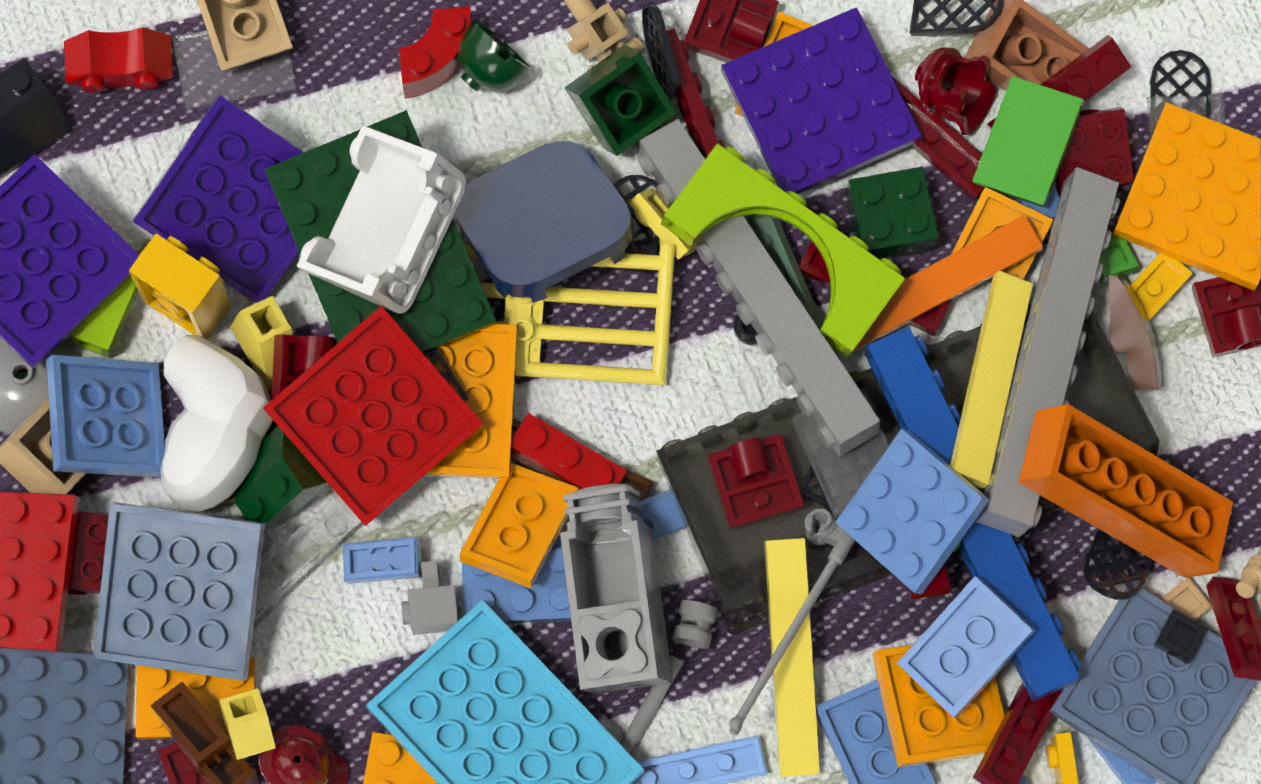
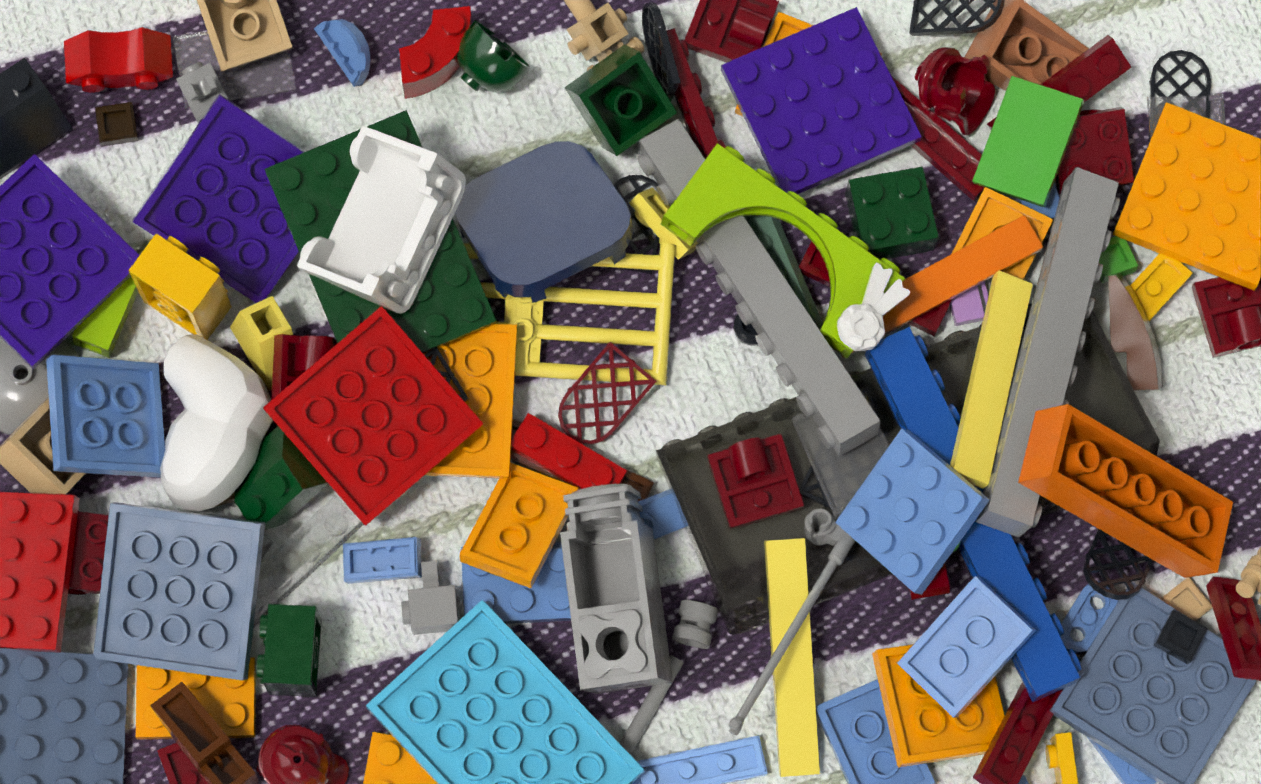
(116, 124): none -> dark brown tile
(200, 88): none -> light grey brick
(247, 723): light yellow slope -> none
(291, 650): none -> dark green brick
(347, 47): none -> medium blue plate
(616, 422): none -> dark red window
(863, 324): none -> white piece
(970, 305): none -> lavender tile
(1086, 619): none -> medium blue plate

